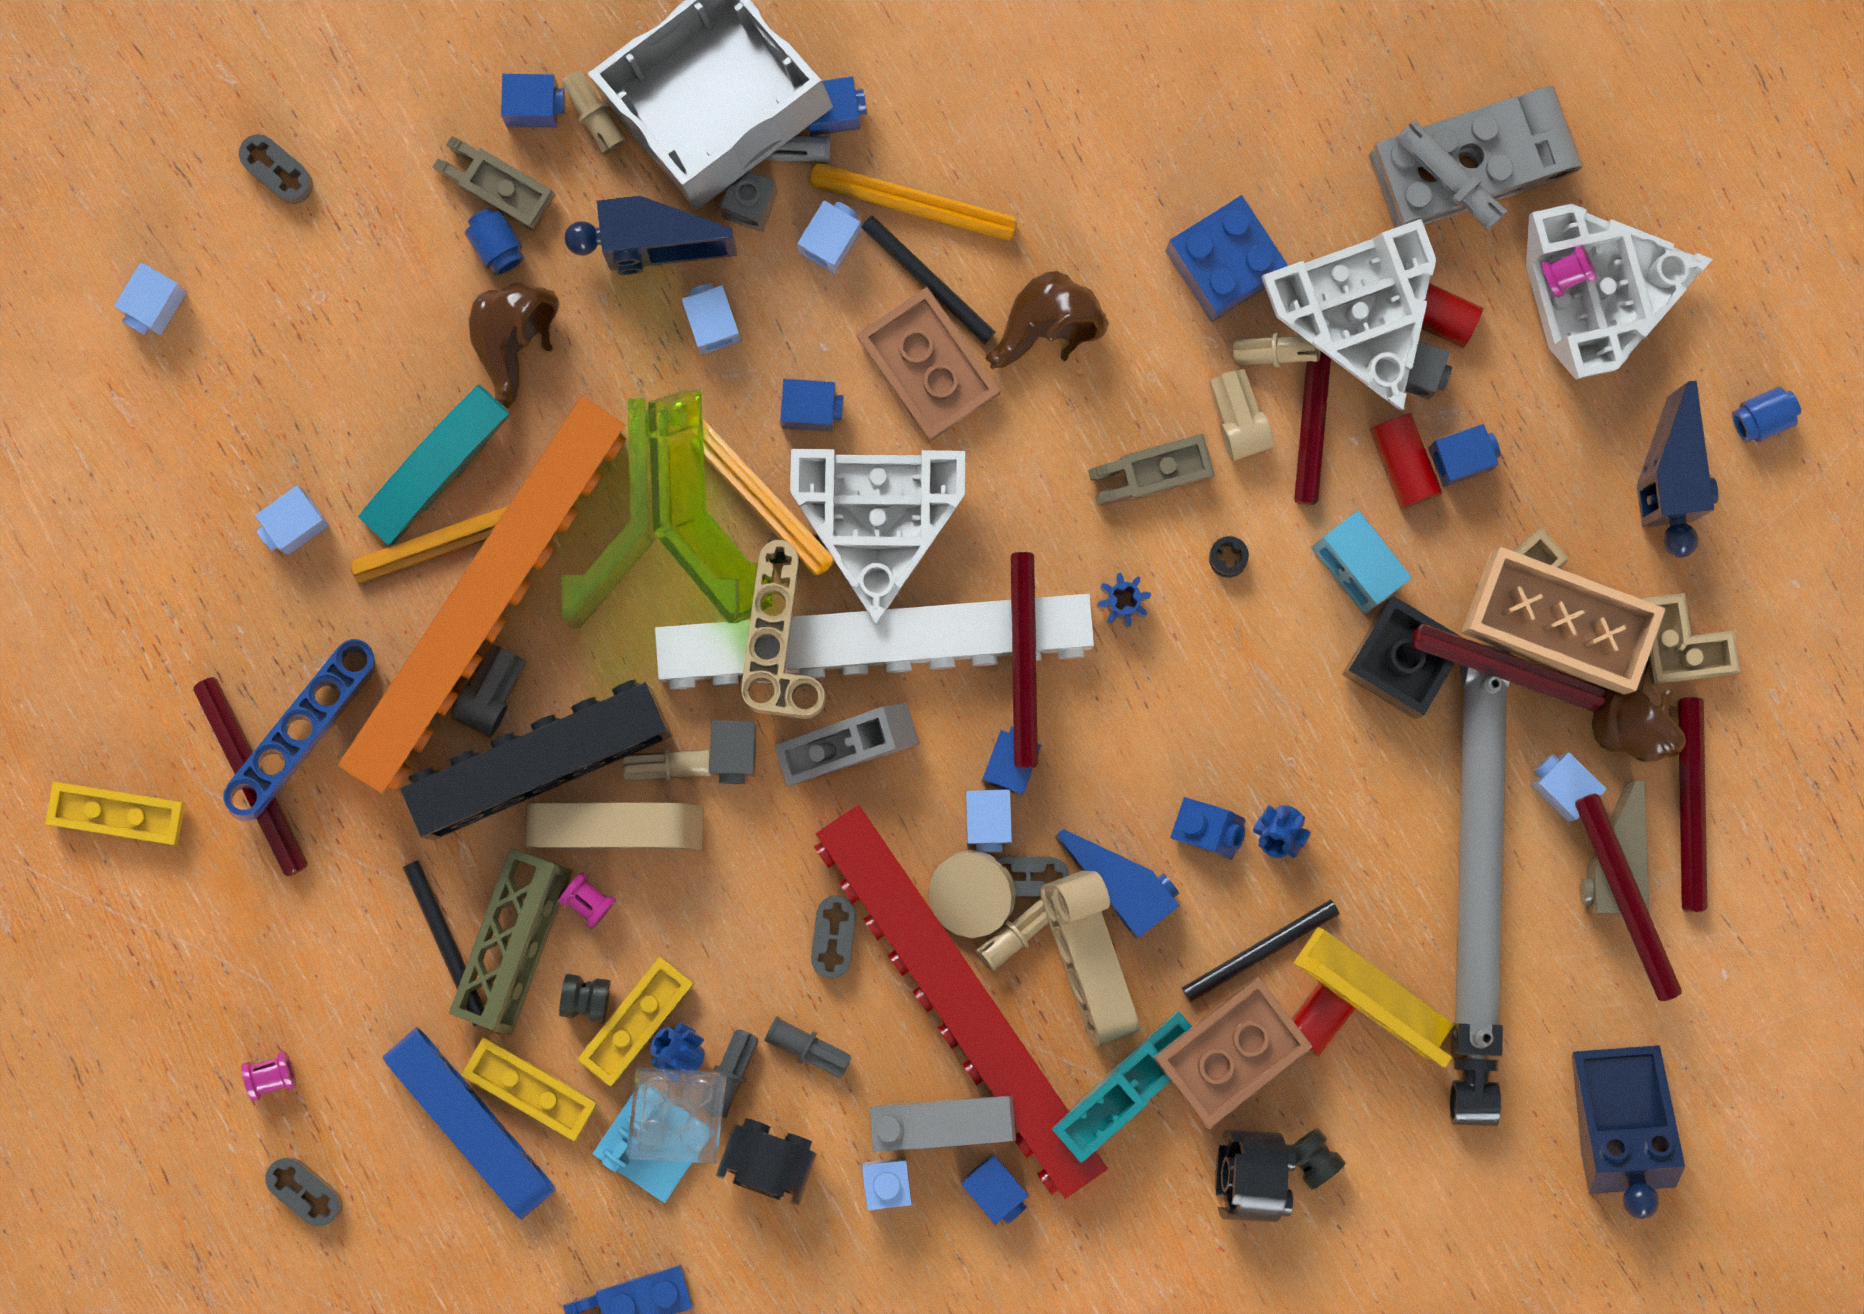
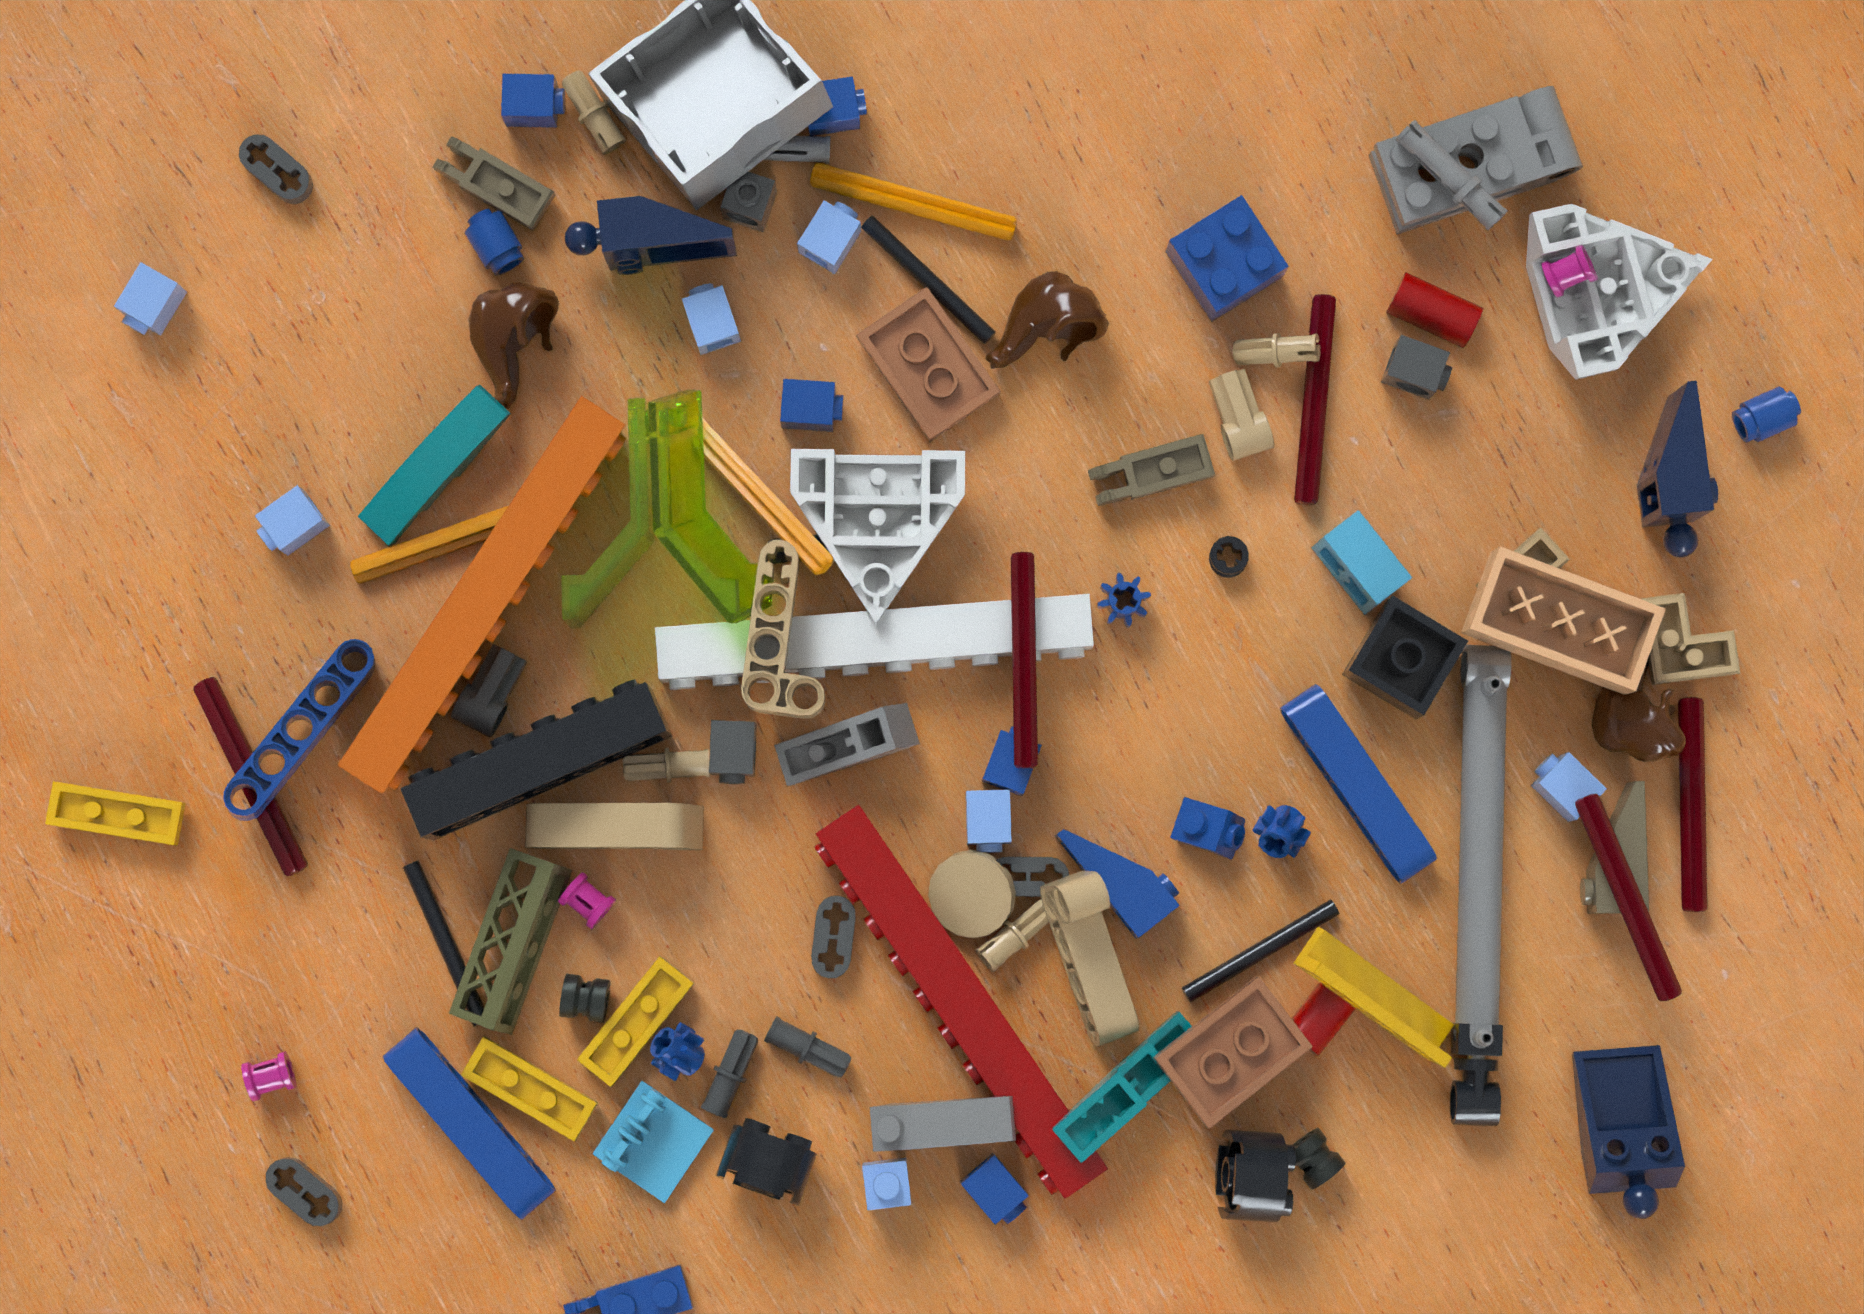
(676, 1115): clear plate -> none
(1358, 783): none -> blue beam
(1362, 305): white wedge -> none
(1405, 460): red brick -> none
(1465, 454): blue brick -> none
(1508, 667): dark red axle -> none

